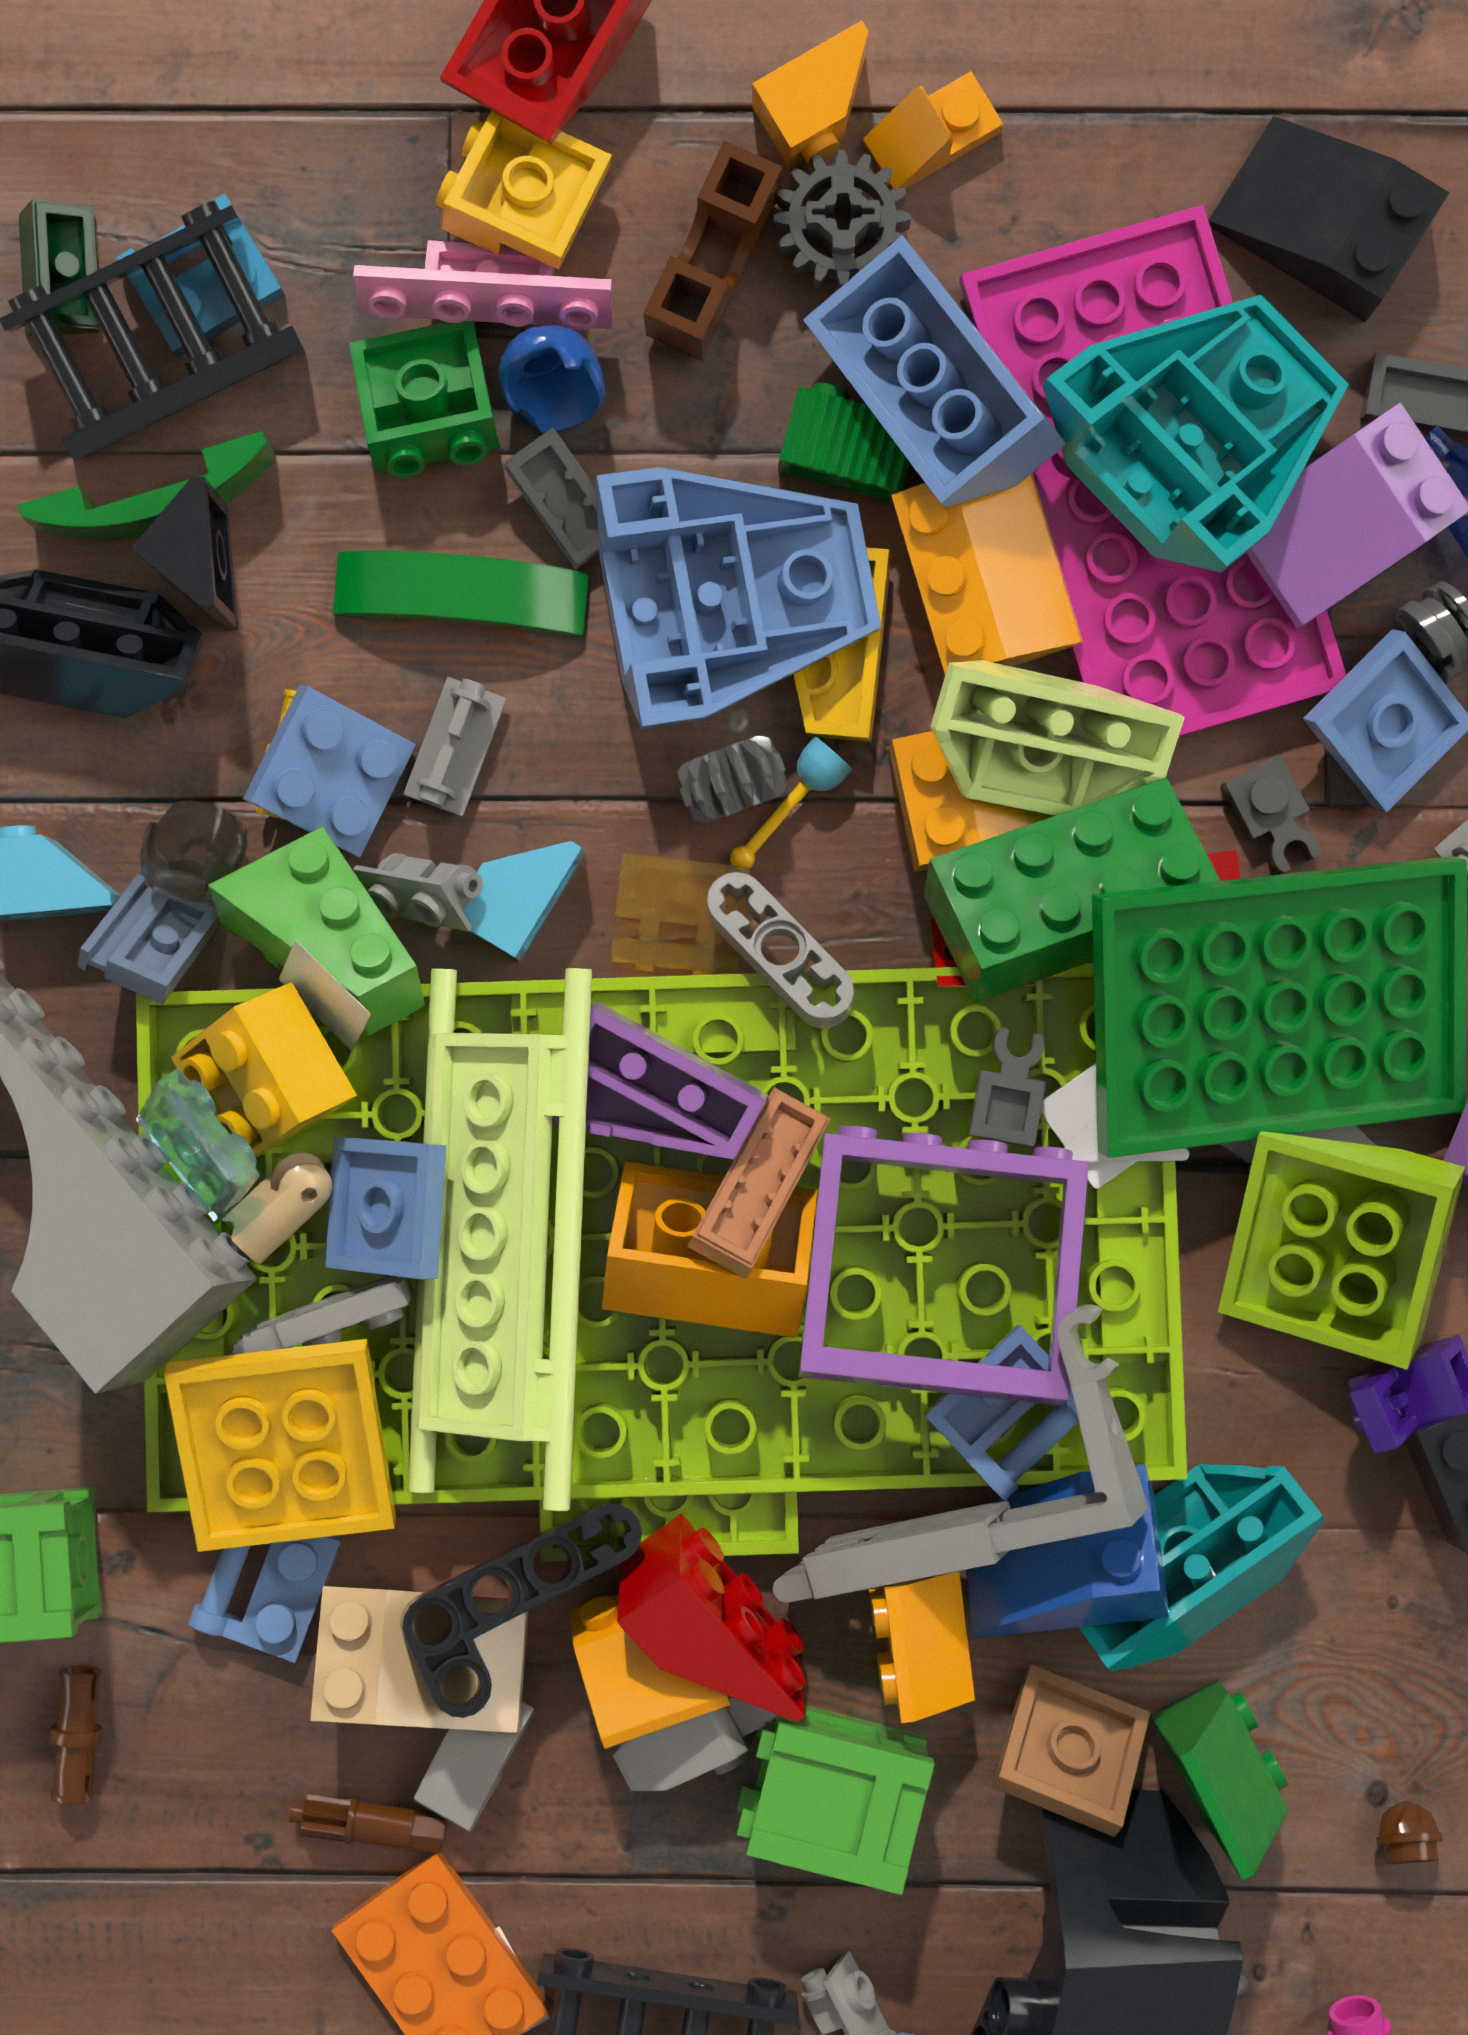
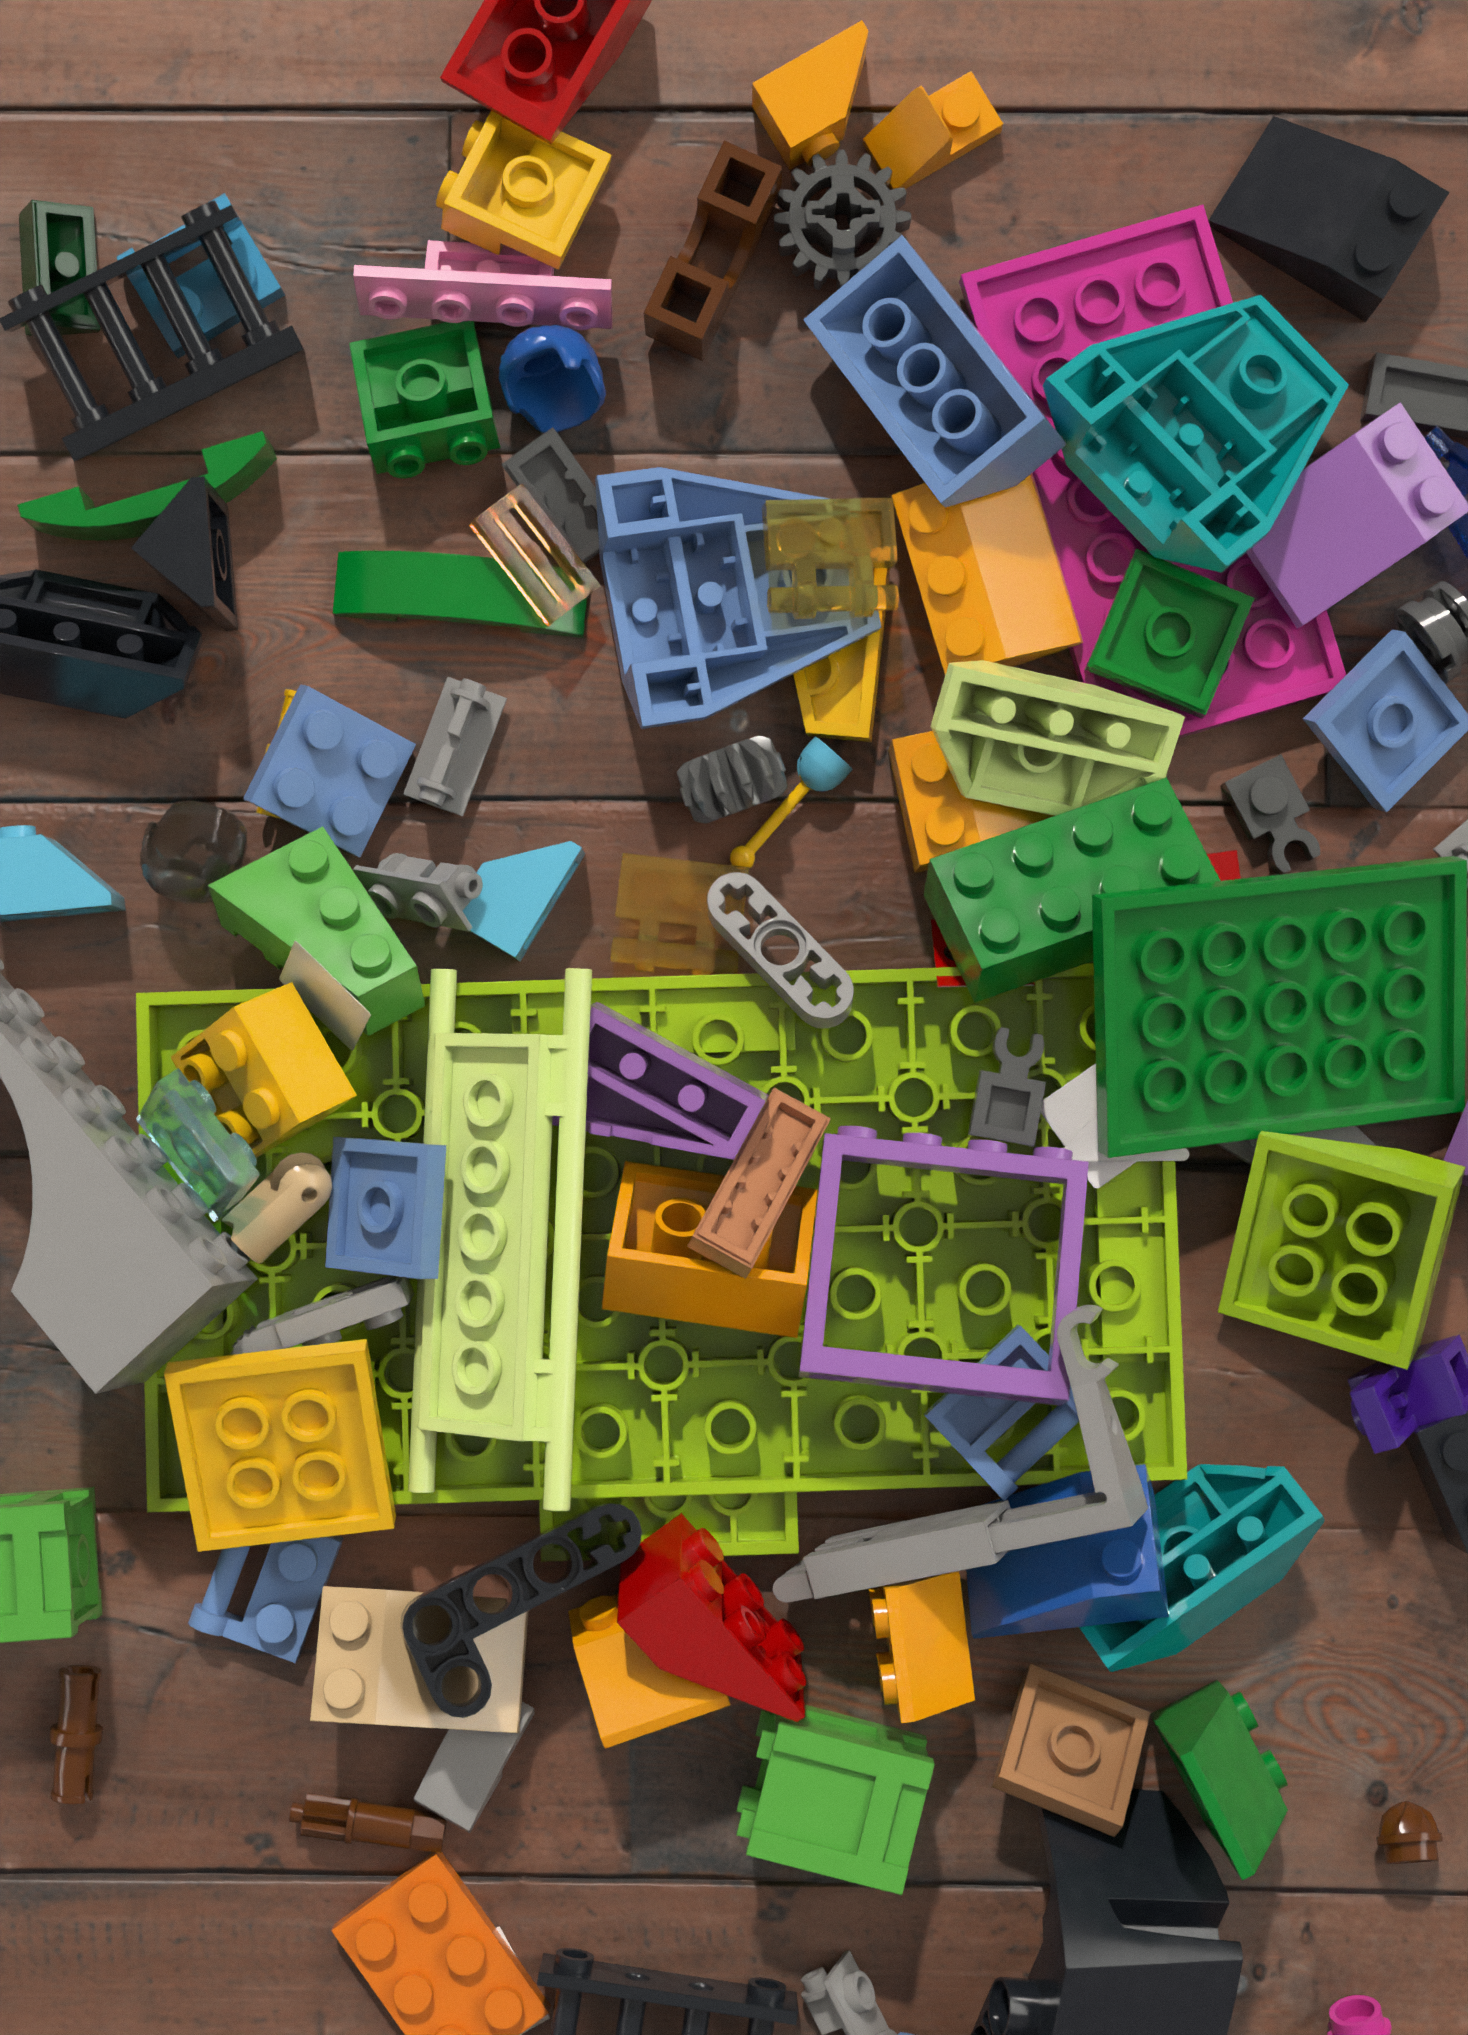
(148, 940): sand blue plate -> none
(515, 566): none -> clear orange tile
(691, 1747): light grey hinge -> none
(830, 535): none -> clear yellow plate
(841, 445): green brick -> none
(1169, 633): none -> green tile

